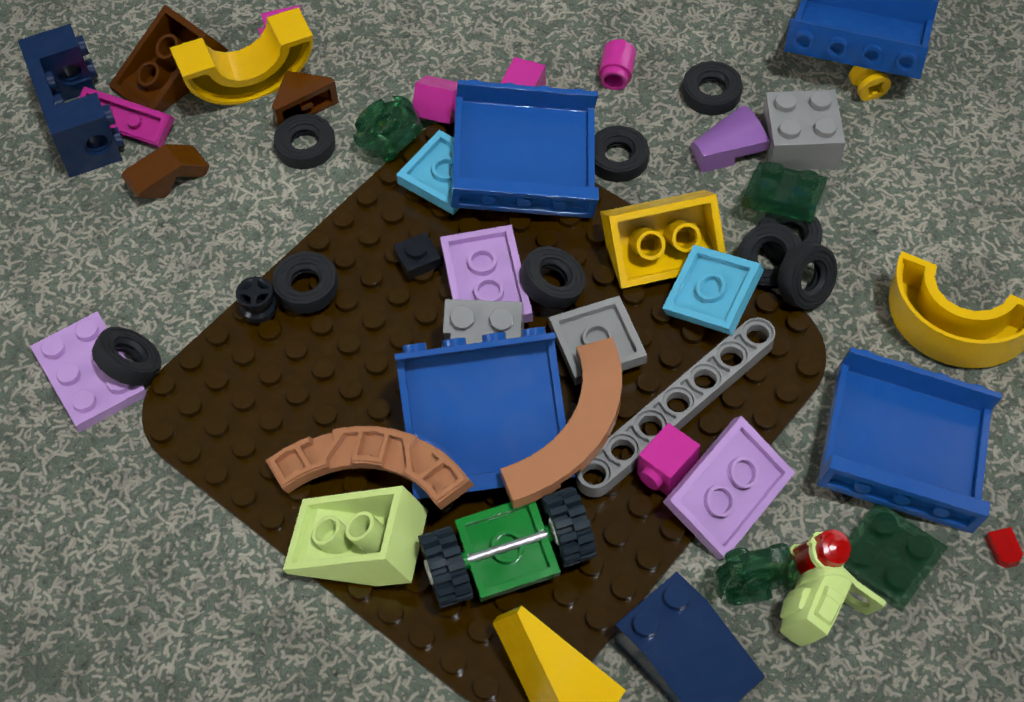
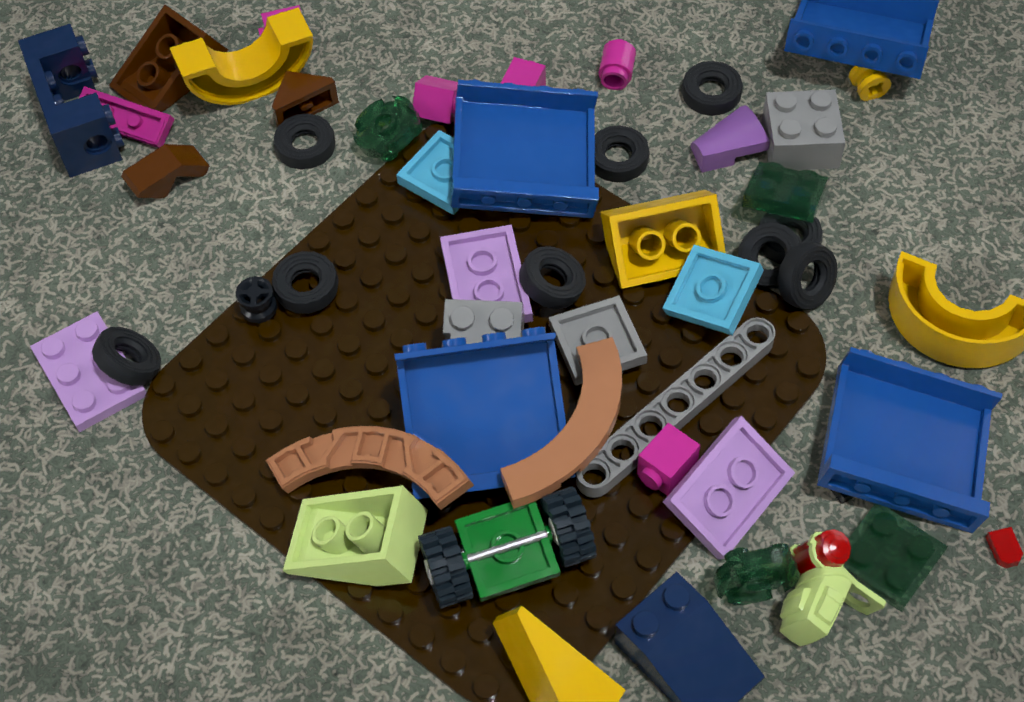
(417, 255): black plate -> none

